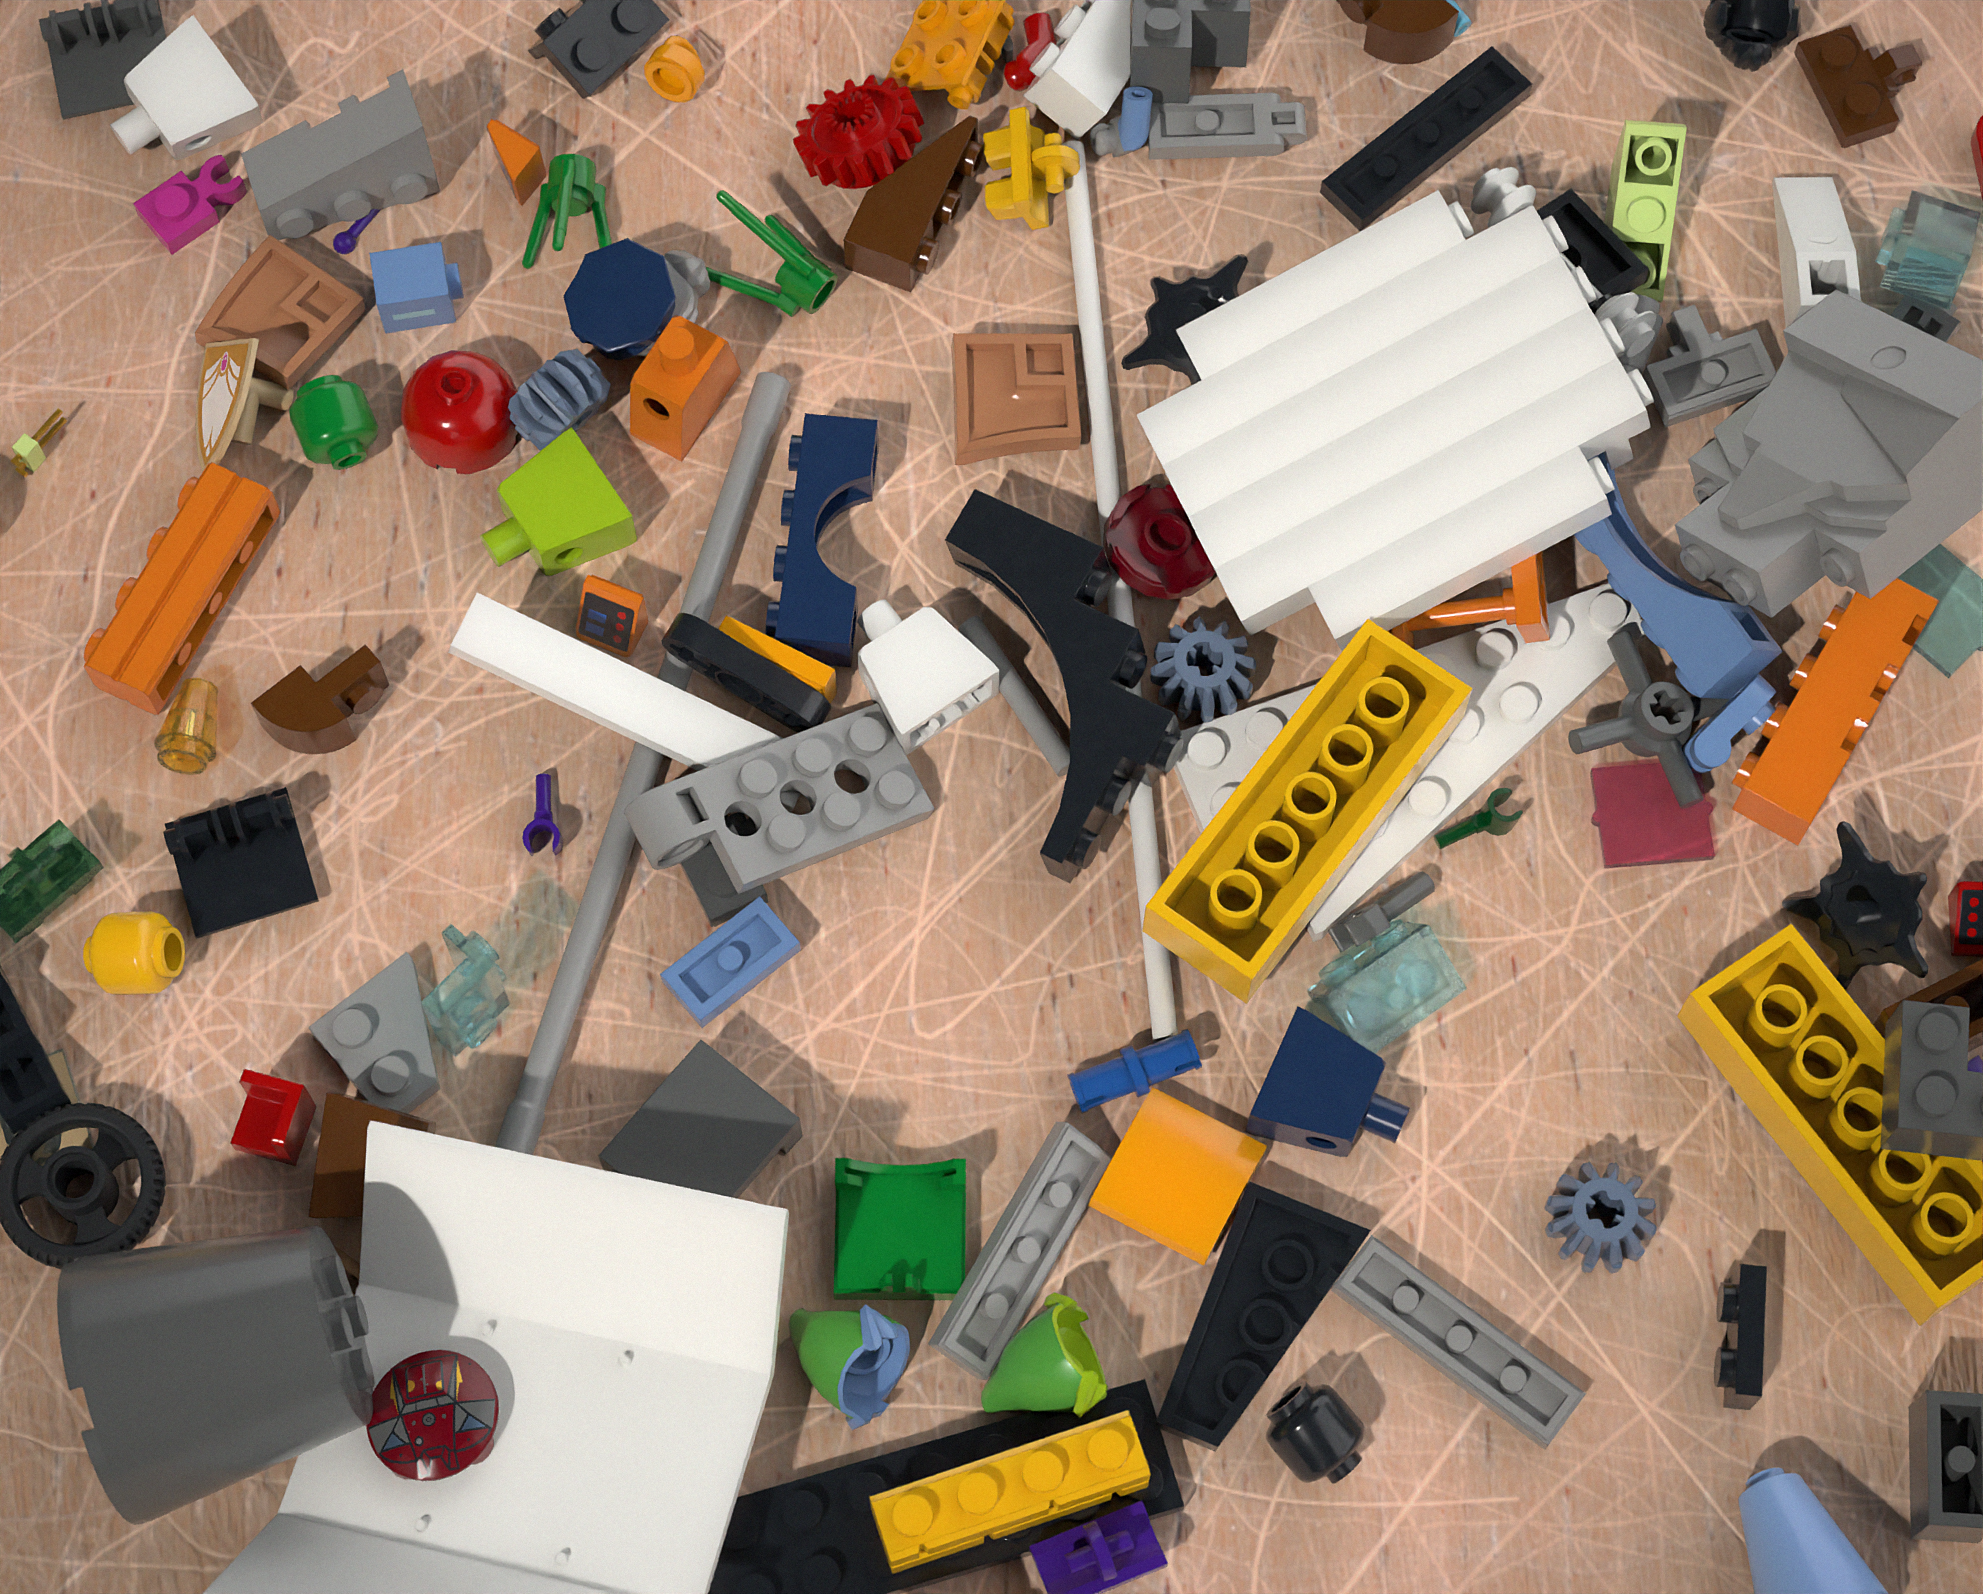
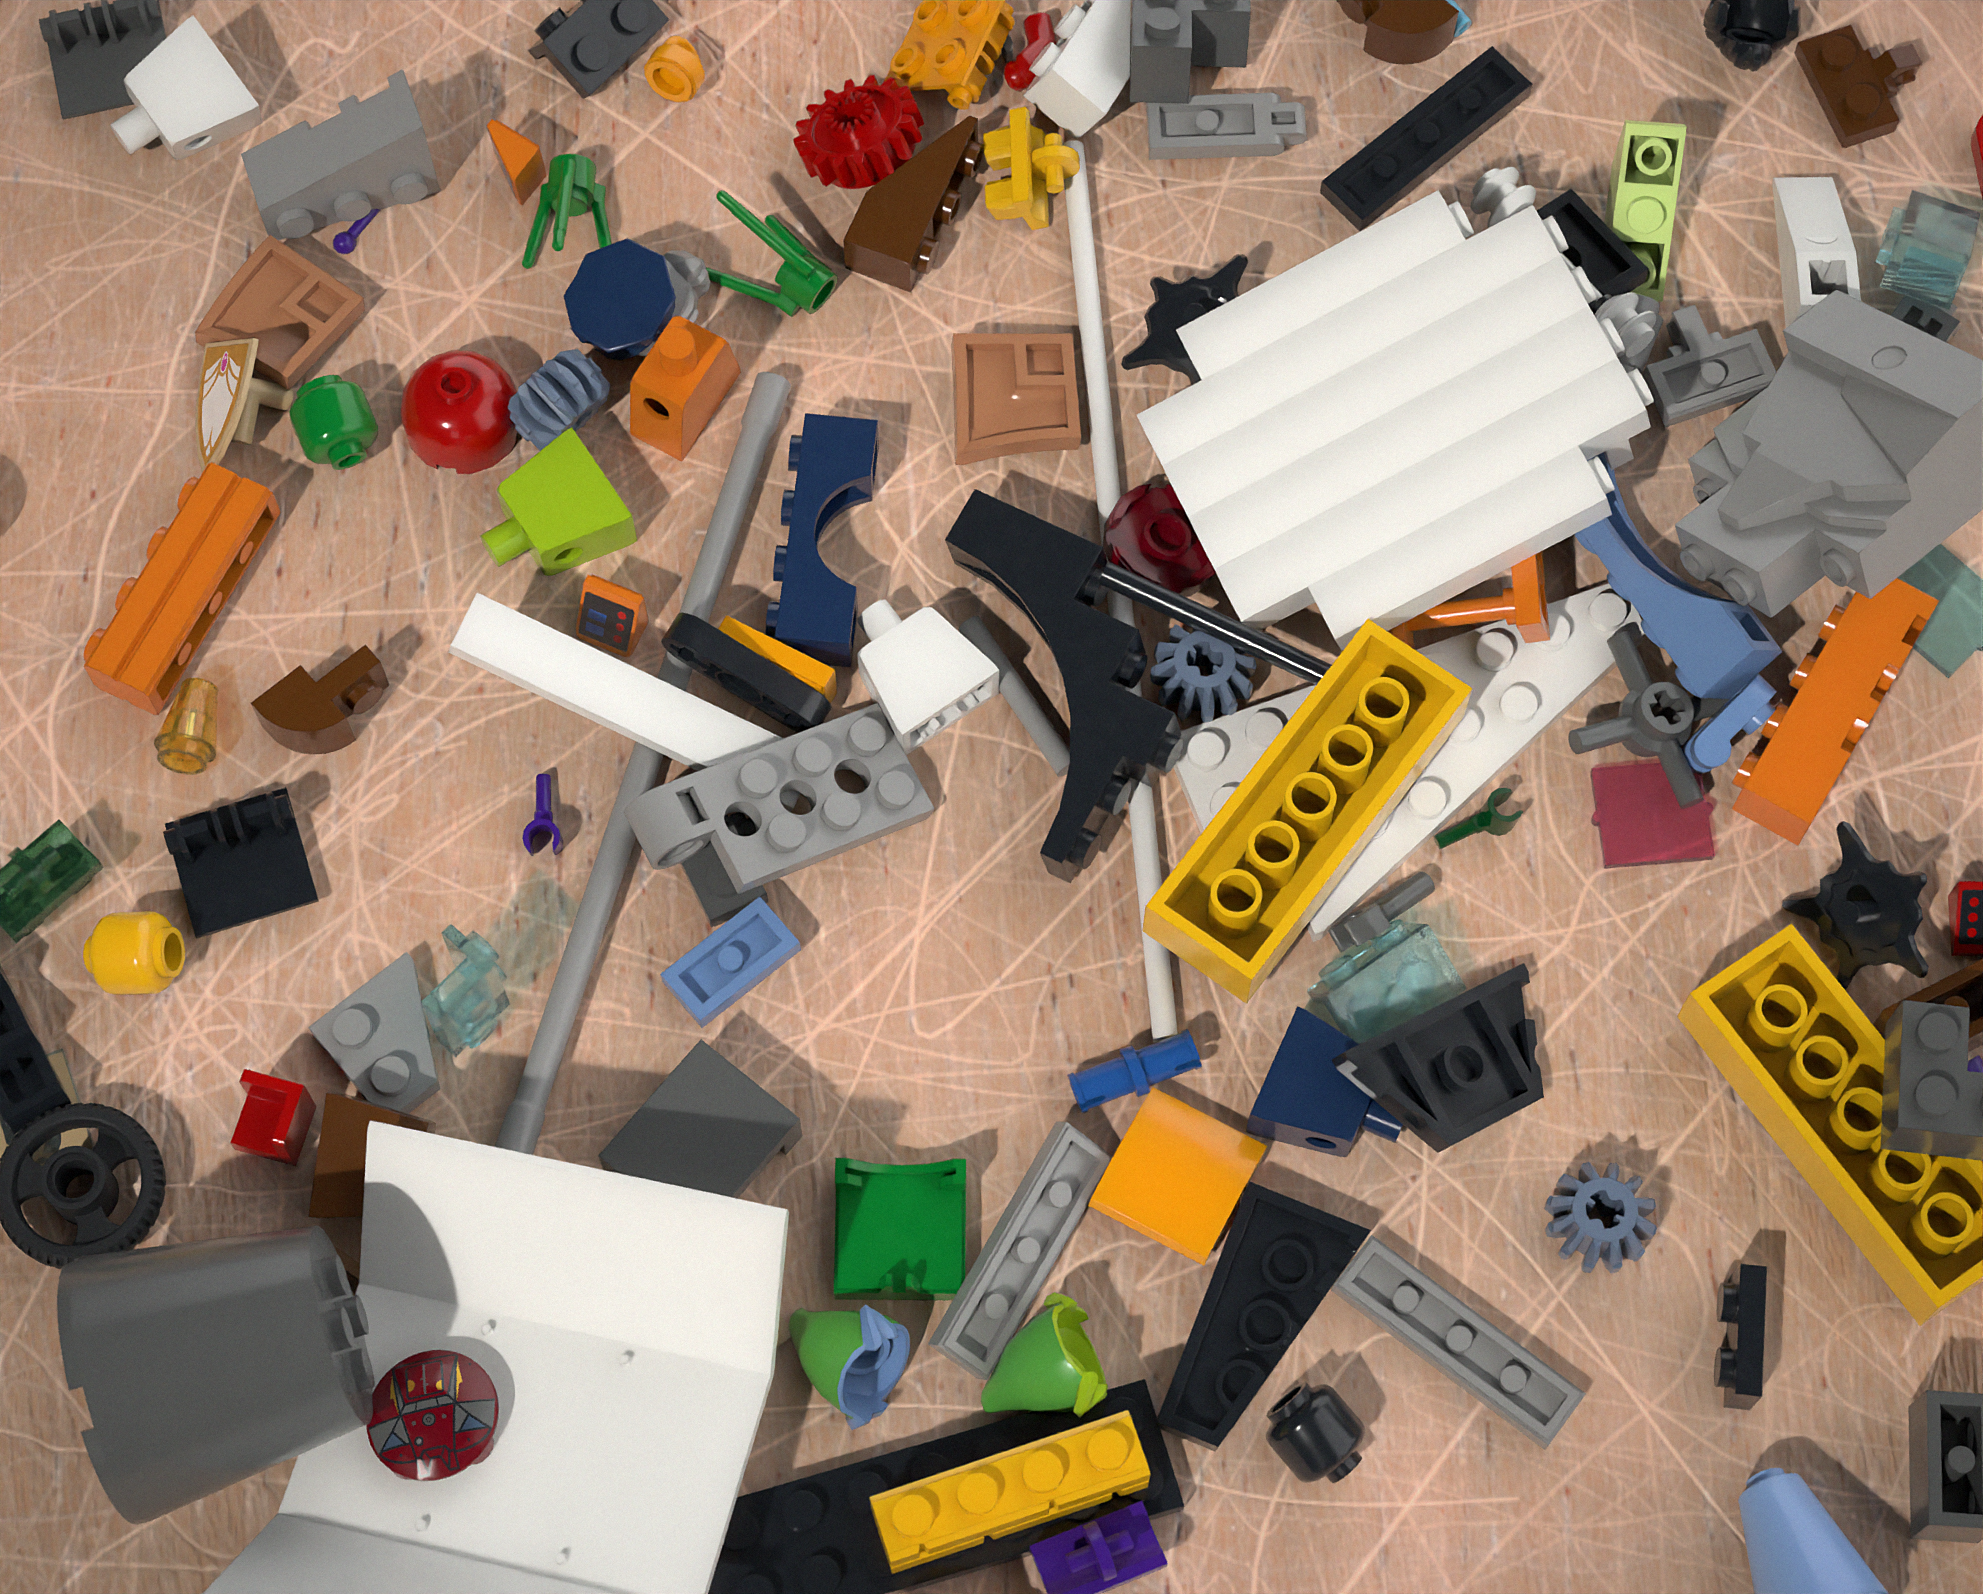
(29, 451): piece -> none
(185, 209): dark pink plate -> none
(415, 287): medium blue brick -> none
(1128, 130): medium blue arm -> none
(1213, 623): none -> black bar
(1454, 1063): none -> black wing

